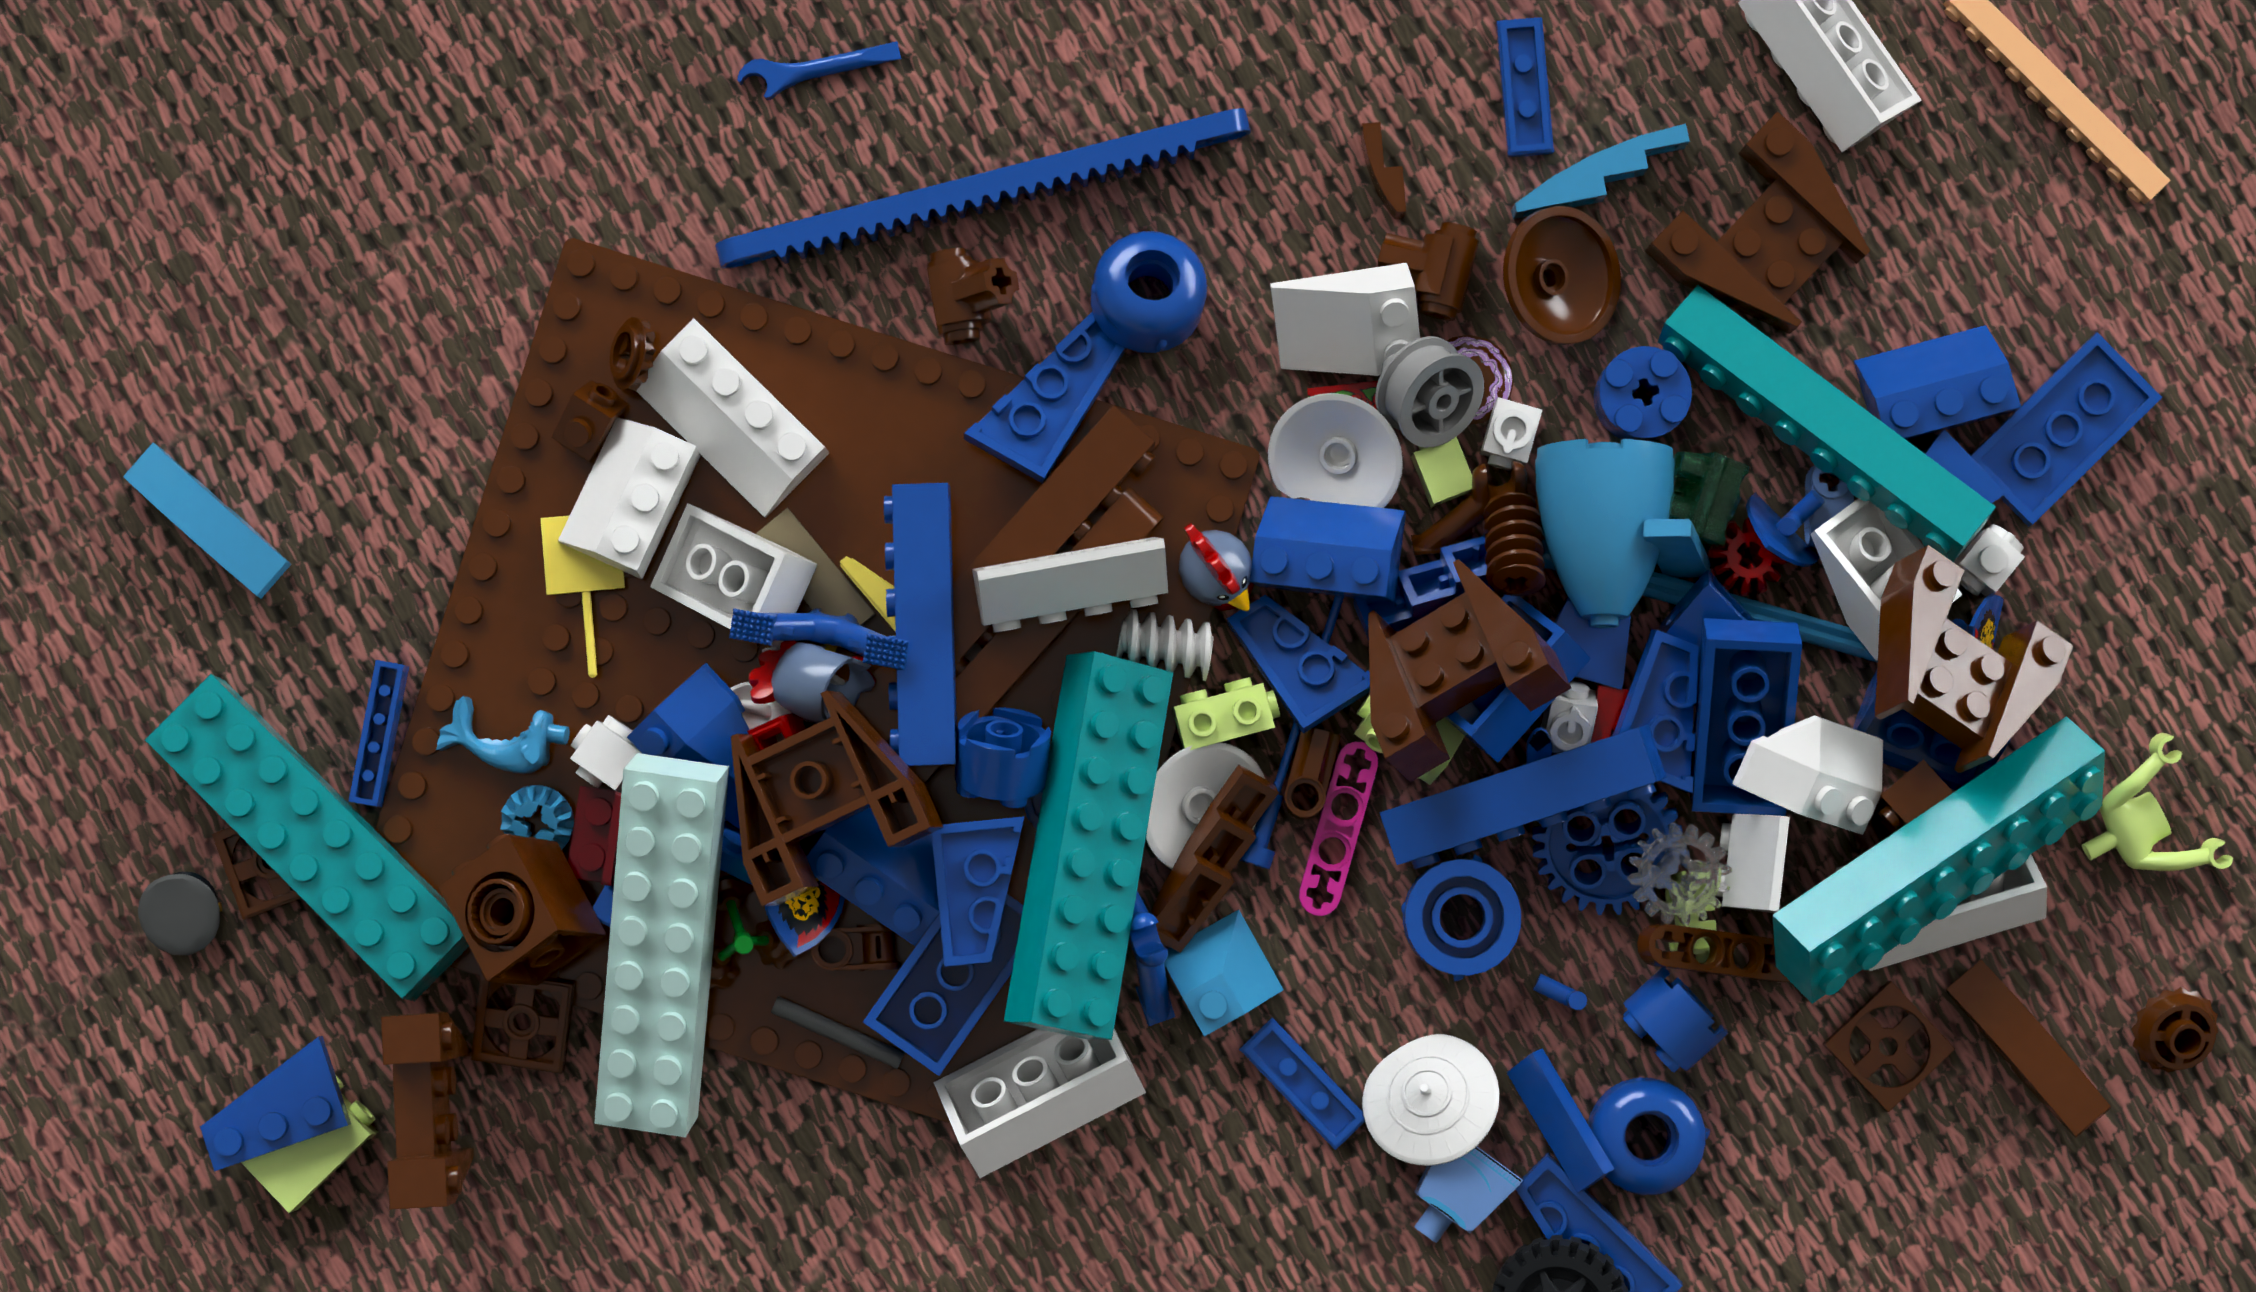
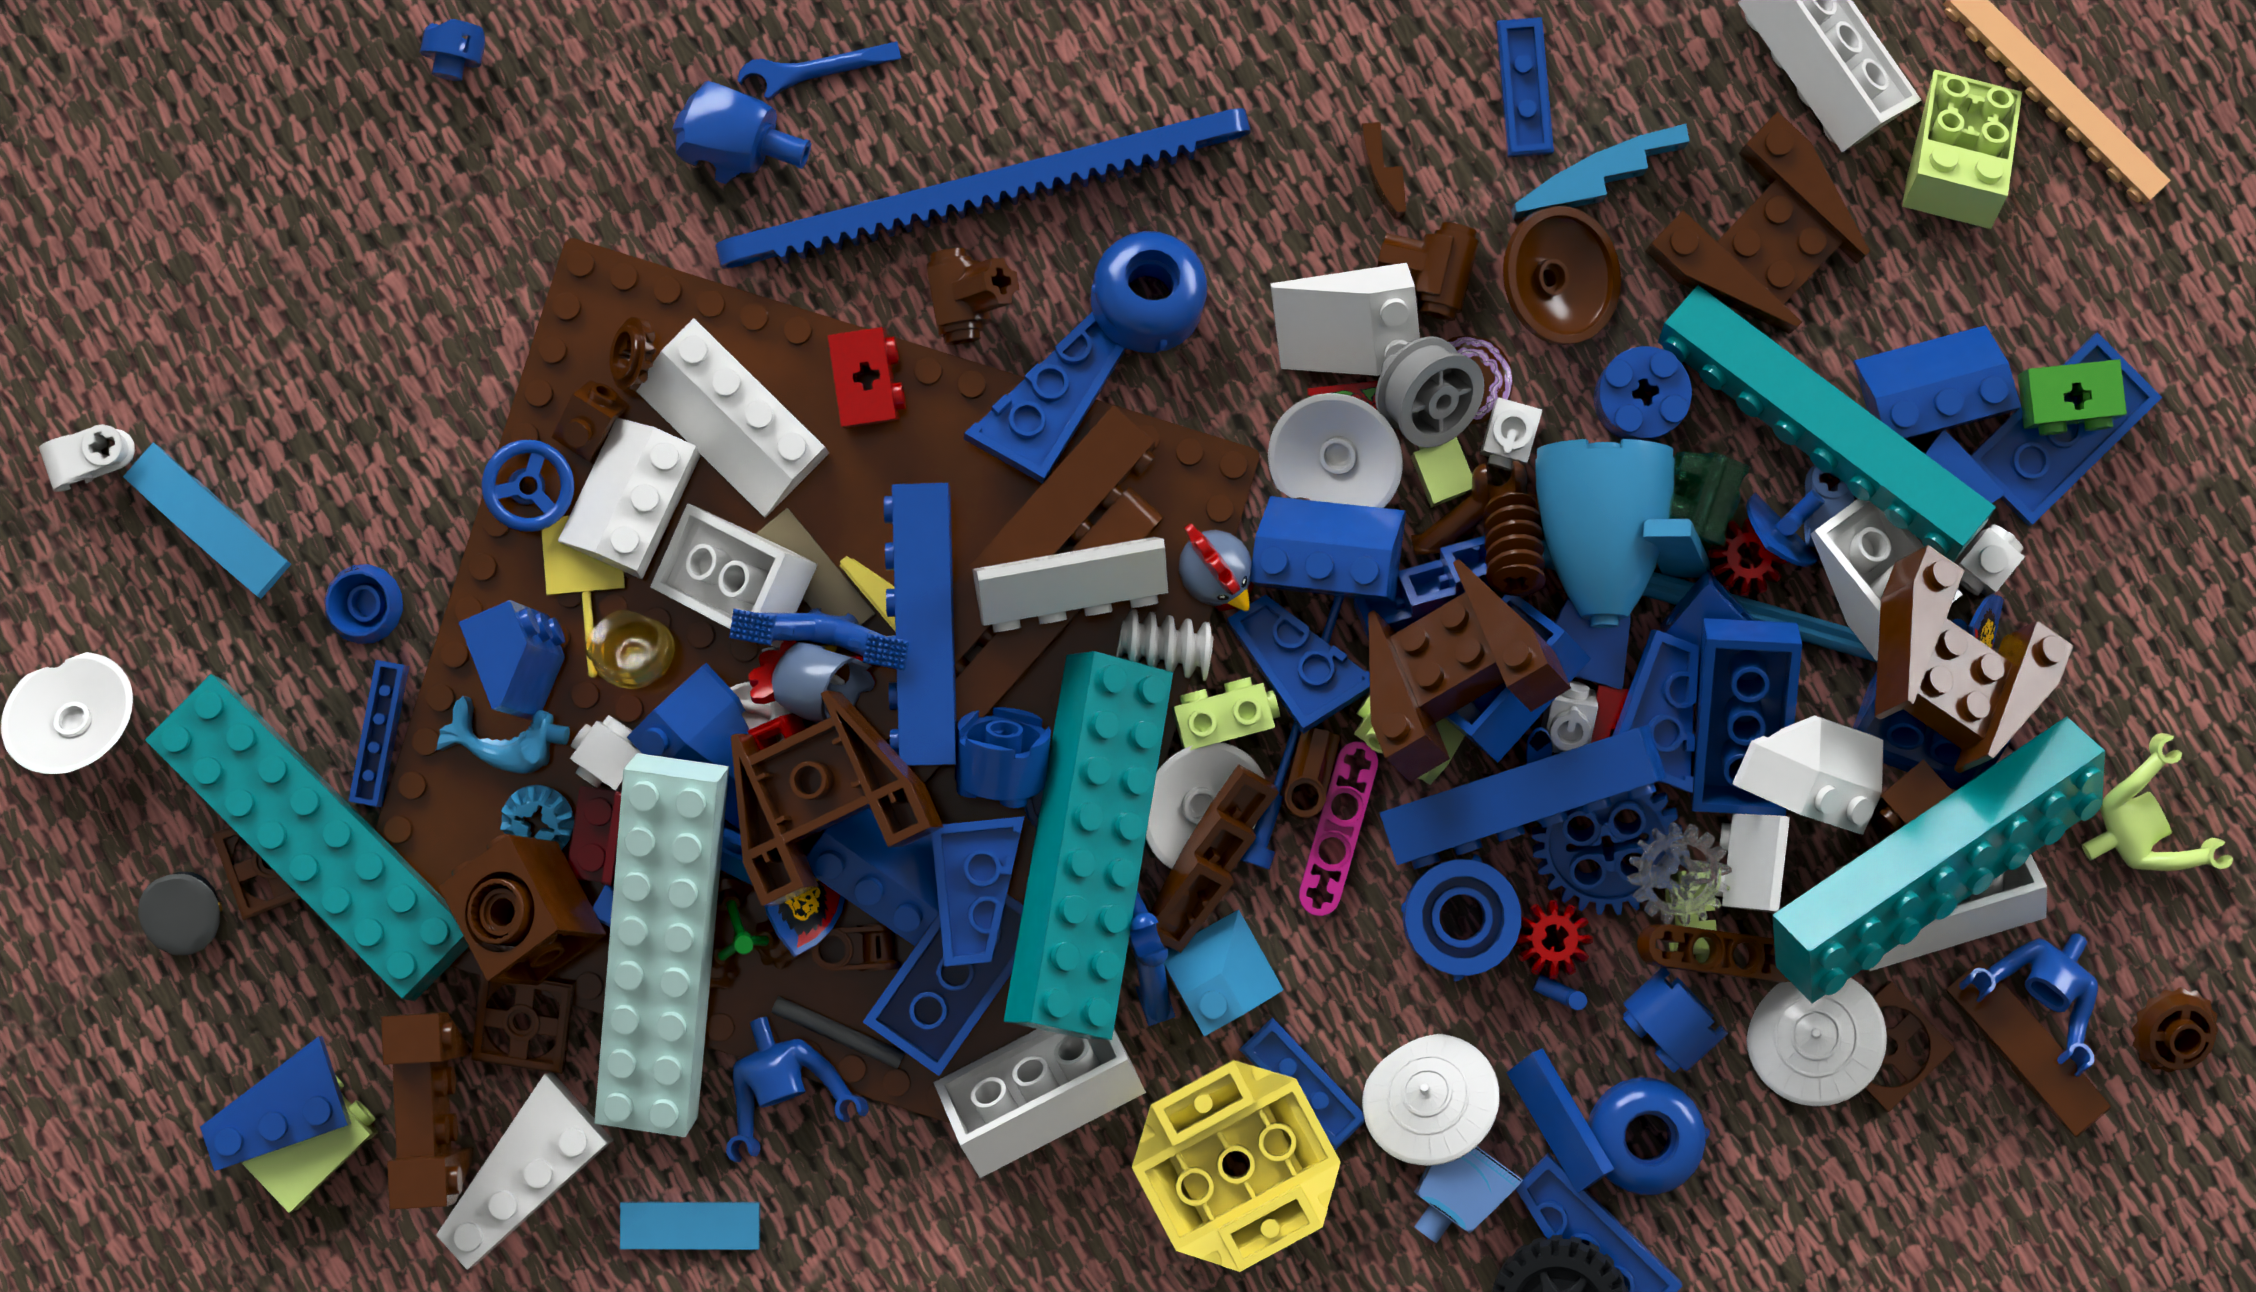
(67, 714): none -> white hat
(80, 455): none -> white piece
(378, 604): none -> blue hat
(450, 50): none -> blue piece
(515, 656): none -> blue slope
(530, 1163): none -> white wedge
(538, 452): none -> blue piece
(630, 649): none -> clear yellow hat
(690, 1225): none -> dark azure tile
(733, 133): none -> blue piece
(775, 1077): none -> blue piece
(855, 402): none -> red brick
(1247, 1215): none -> light yellow piece
(1567, 945): none -> red gear
(1817, 1049): none -> white hat
(1963, 150): none -> yellowish green slope
(2055, 983): none -> blue piece
(2095, 382): none -> bright green brick

